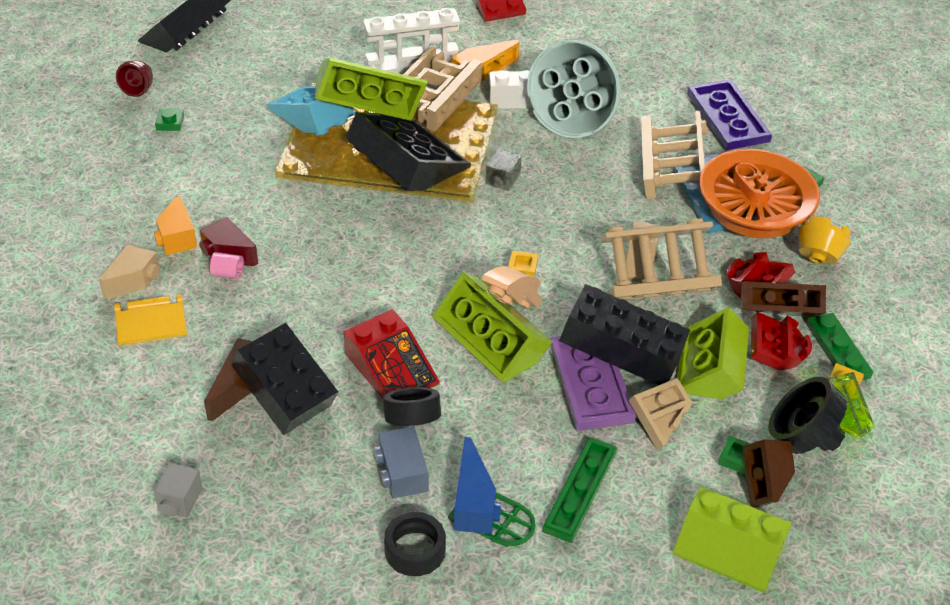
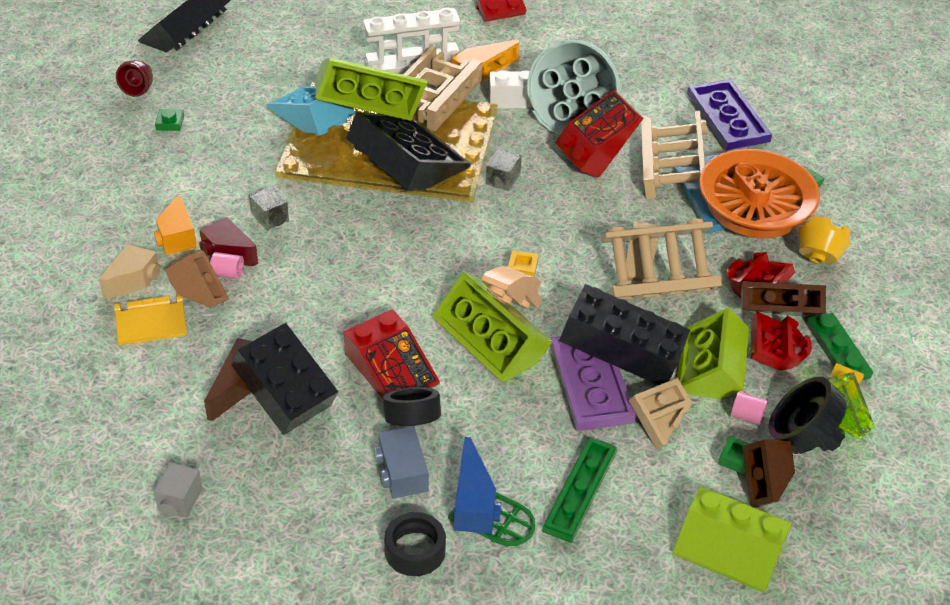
(196, 280): none -> medium nougat slope
(269, 207): none -> clear smoke brick
(599, 133): none -> red slope
(749, 408): none -> bright pink piece

